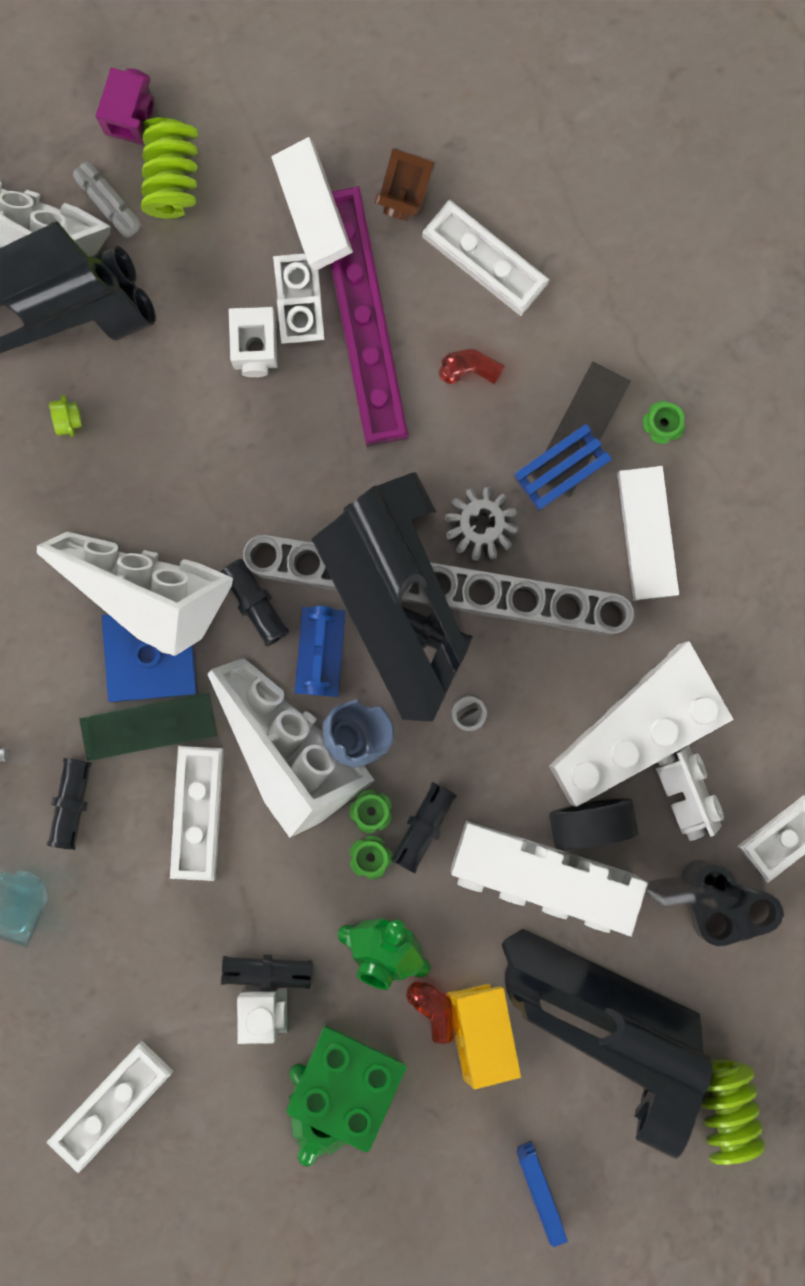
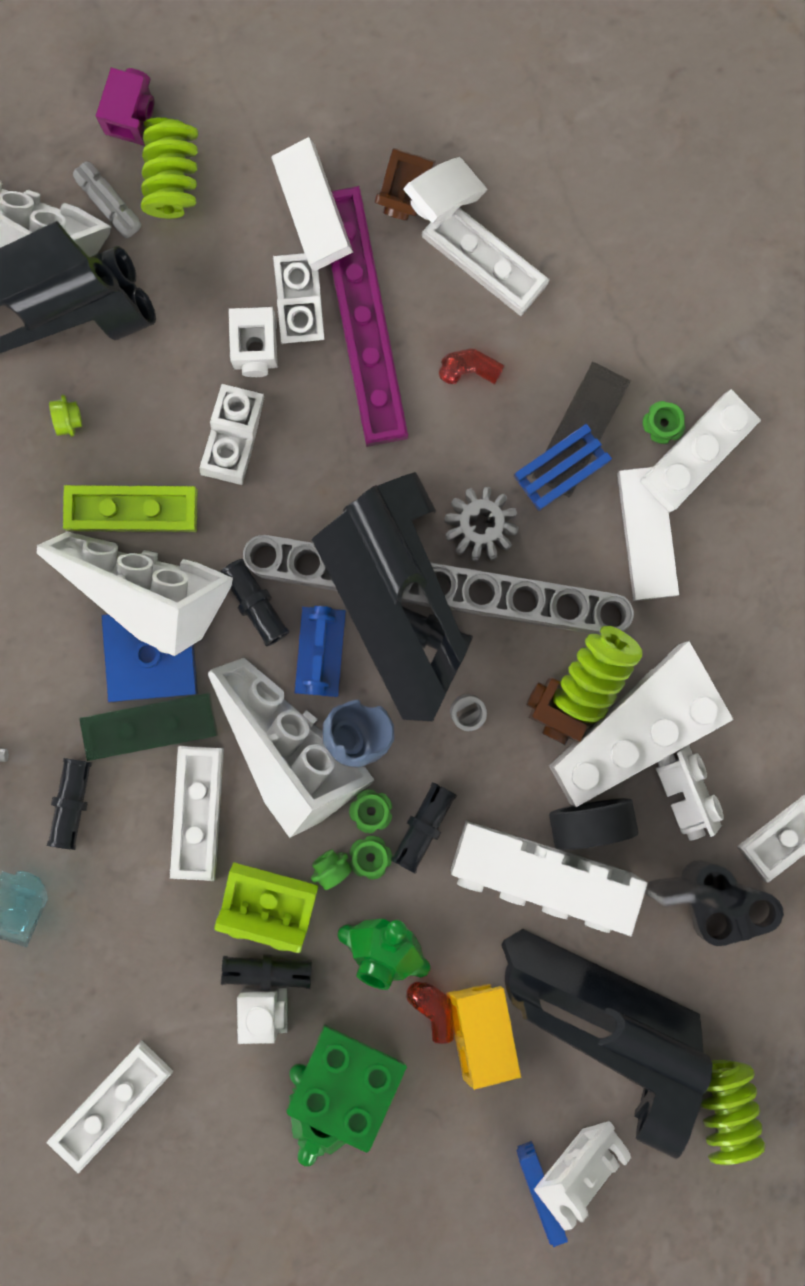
(130, 508): none -> lime plate
(232, 434): none -> white slope
(266, 908): none -> lime bracket
(331, 869): none -> bright green plate
(444, 190): none -> white slope
(557, 724): none -> reddish brown bracket
(581, 1173): none -> white hinge
(598, 674): none -> lime piece
(700, 450): none -> white plate

